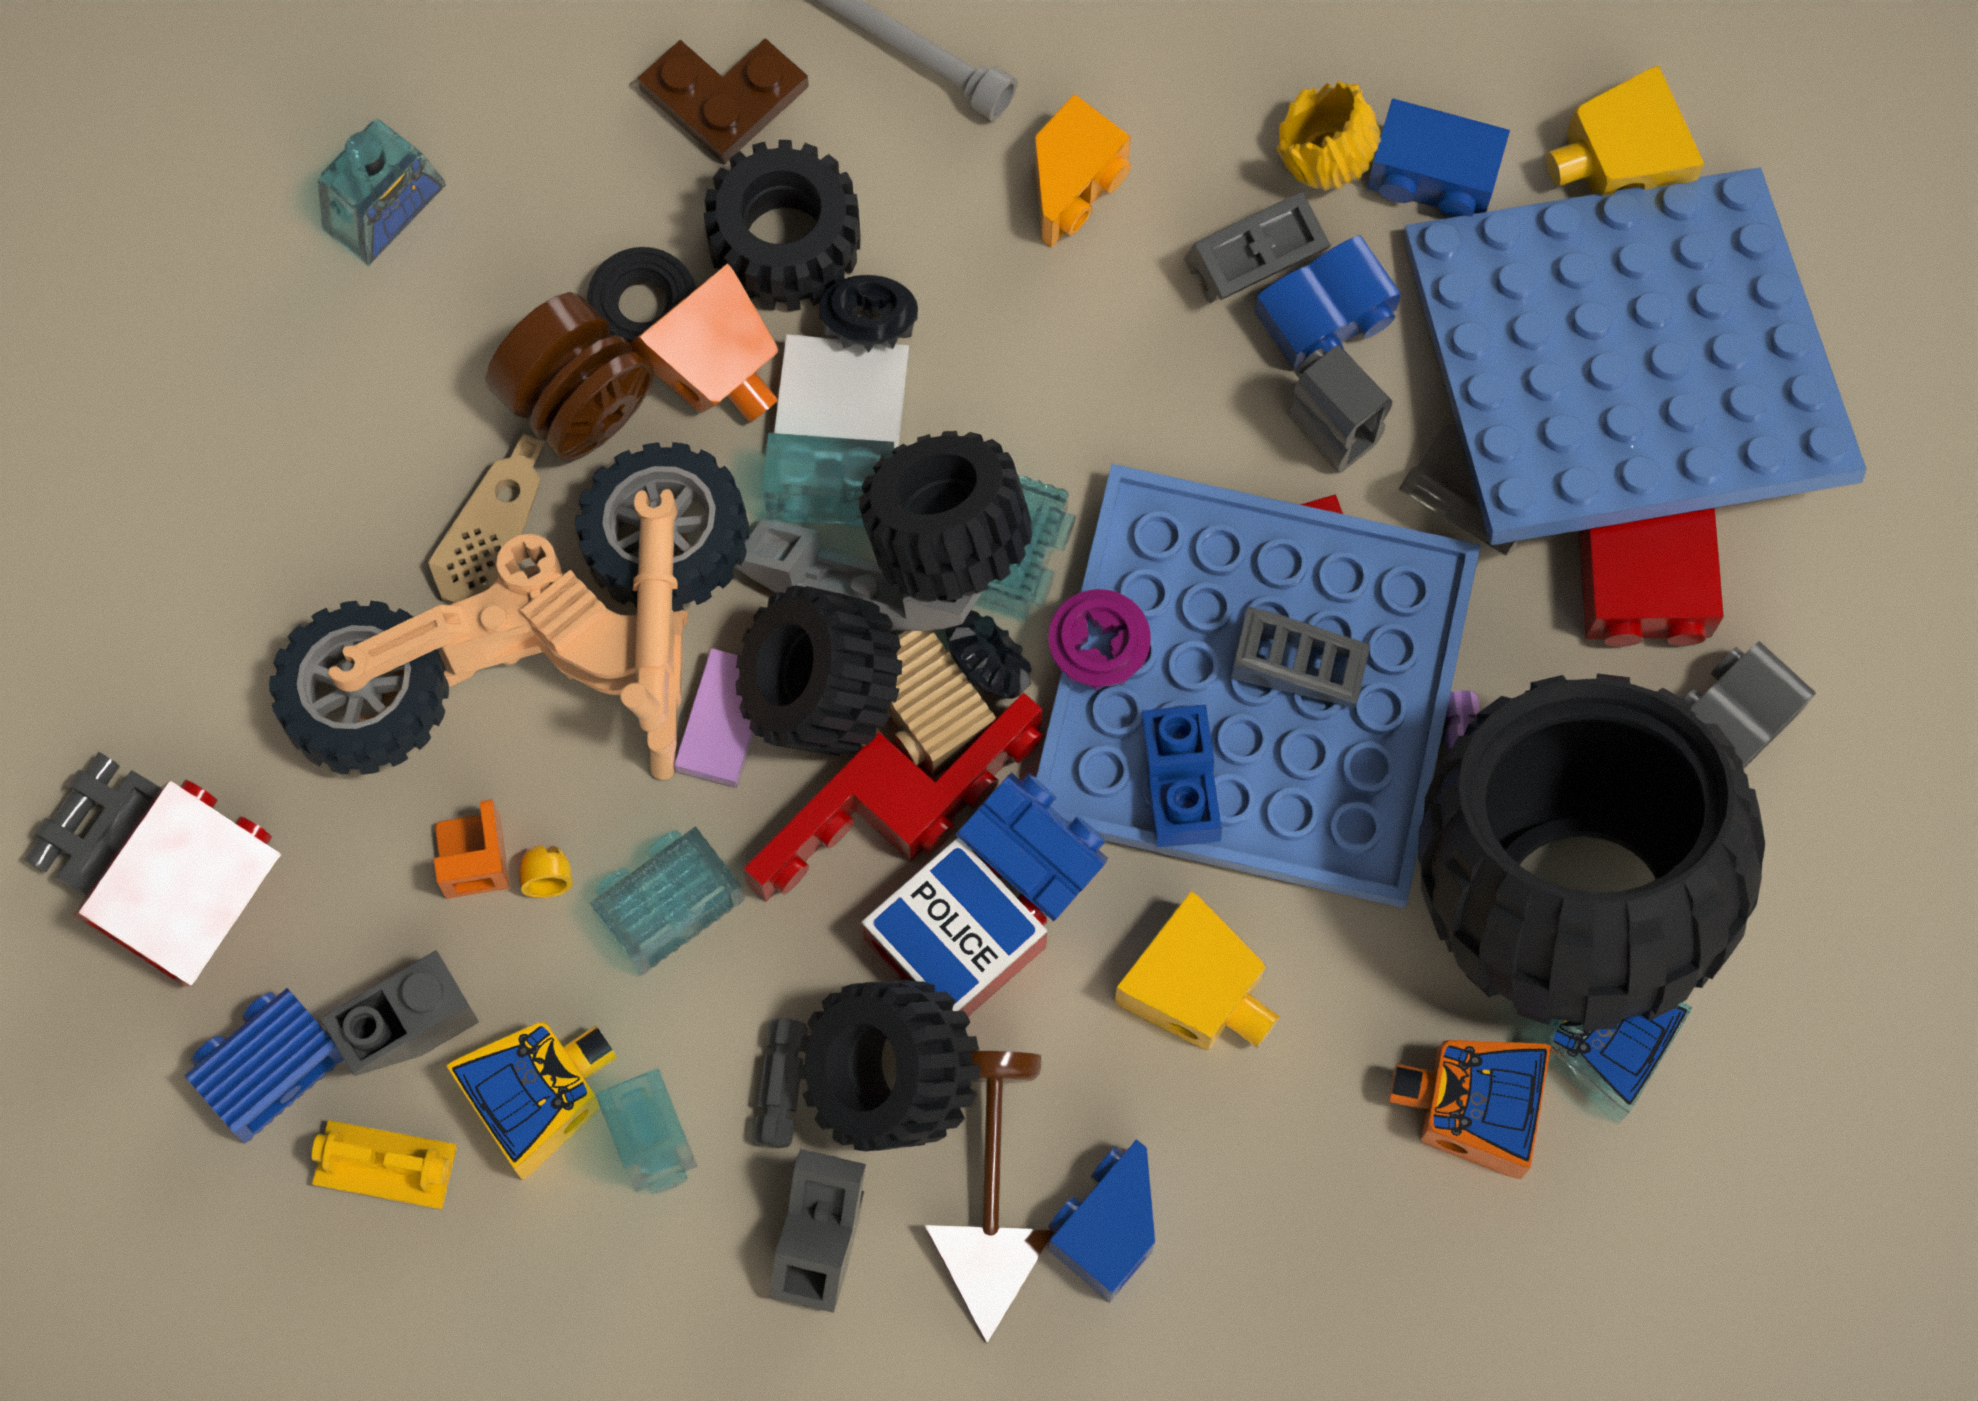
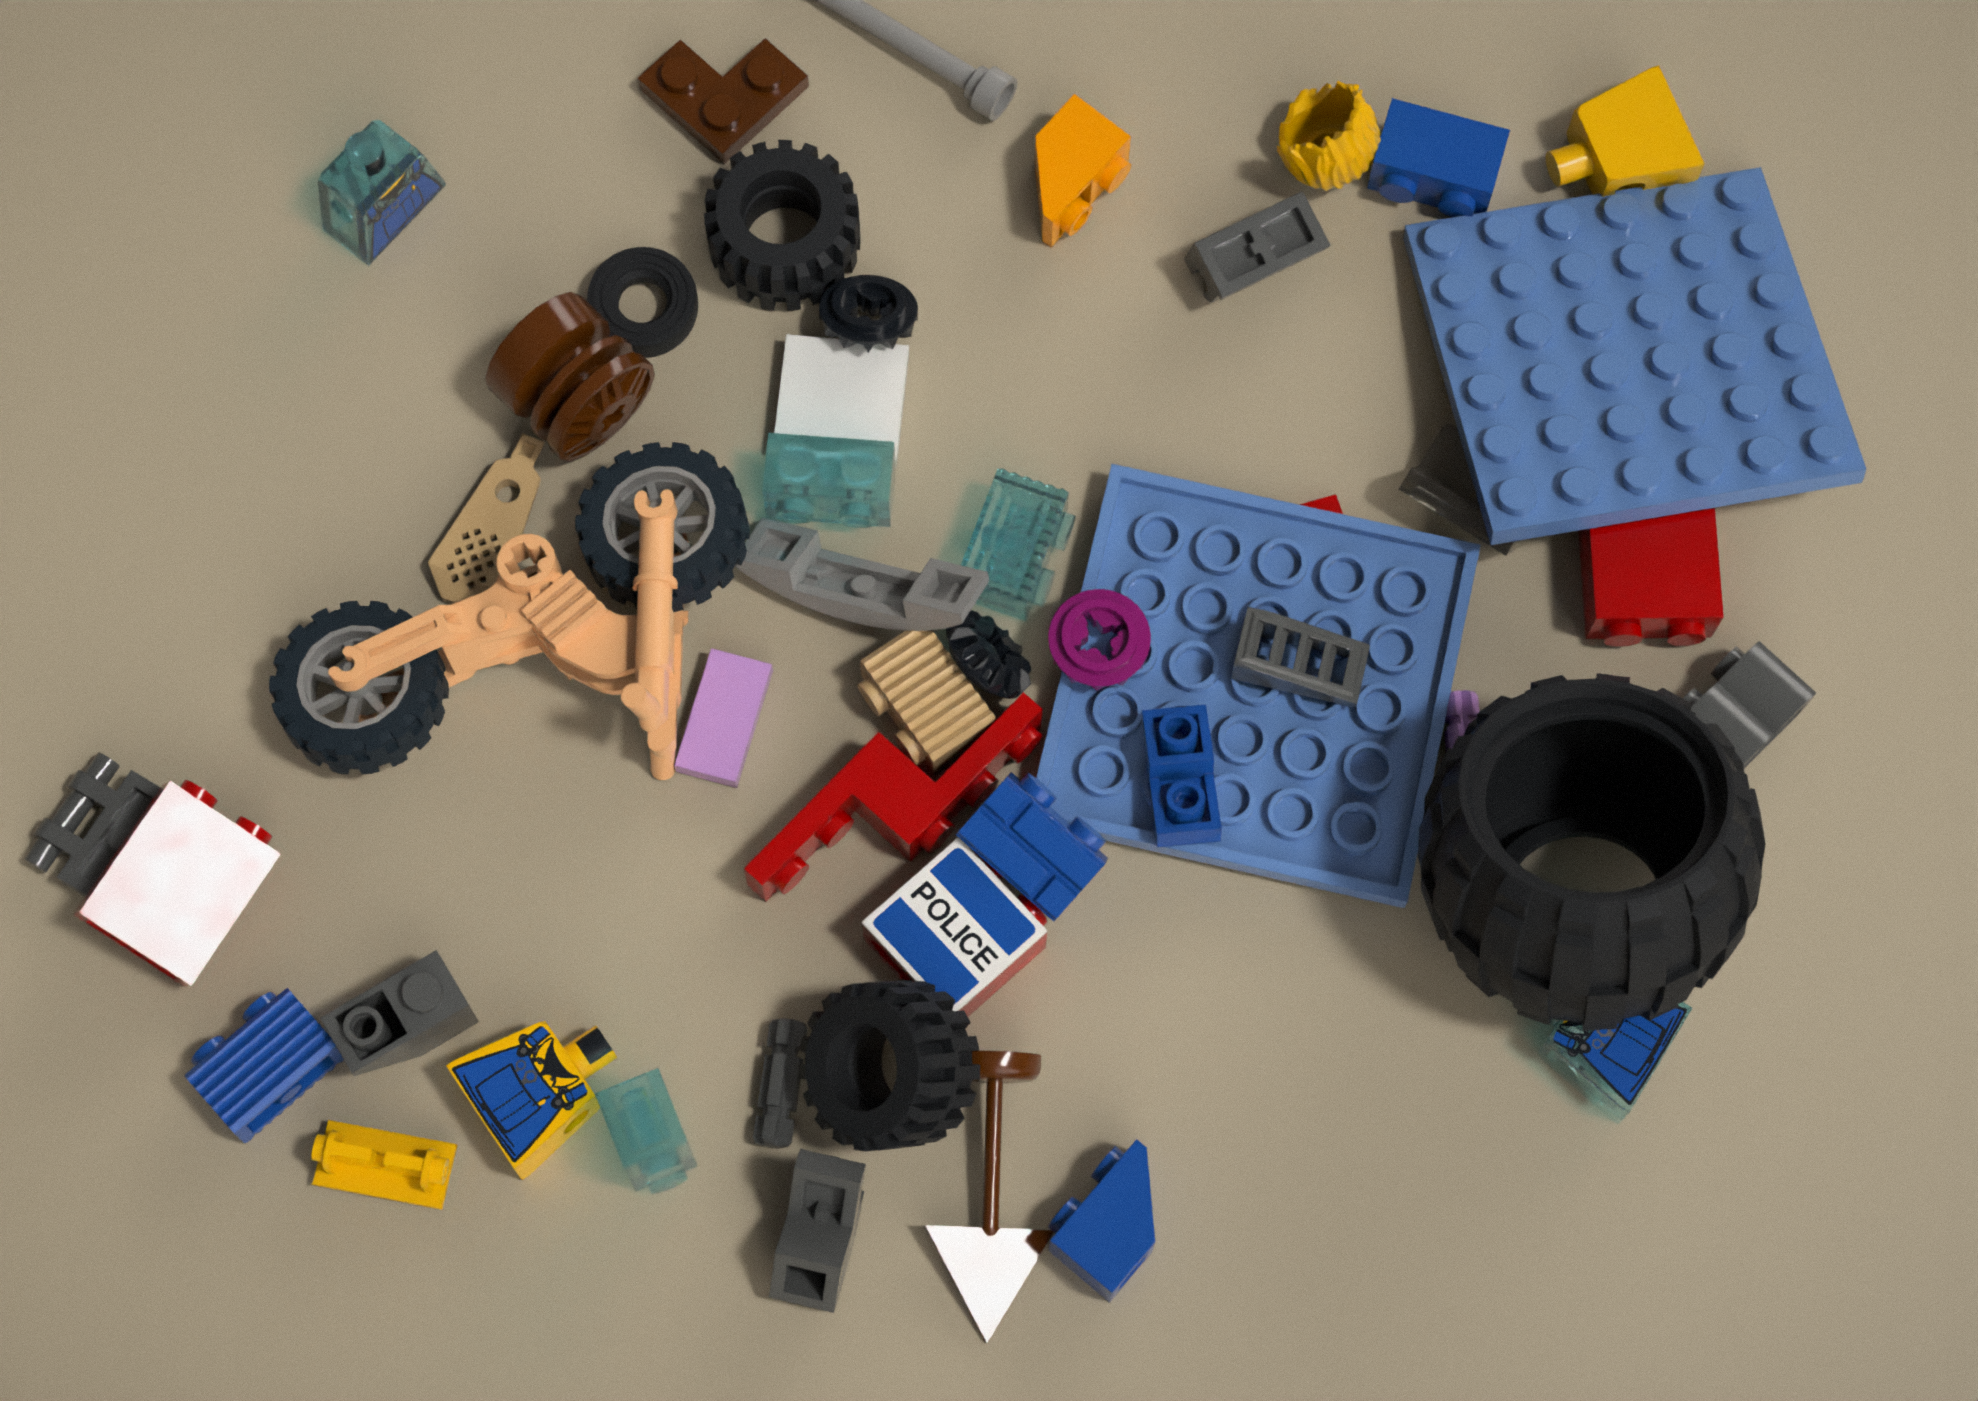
(471, 854): orange panel -> none
(545, 872): yellow hinge -> none
(666, 898): clear light blue brick -> none
(712, 347): torso -> none
(818, 671): black tyre -> none
(946, 515): black tyre -> none
(1198, 980): yellow torso -> none
(1328, 301): blue brick -> none
(1338, 406): dark grey brick -> none
(1479, 1101): torso -> none

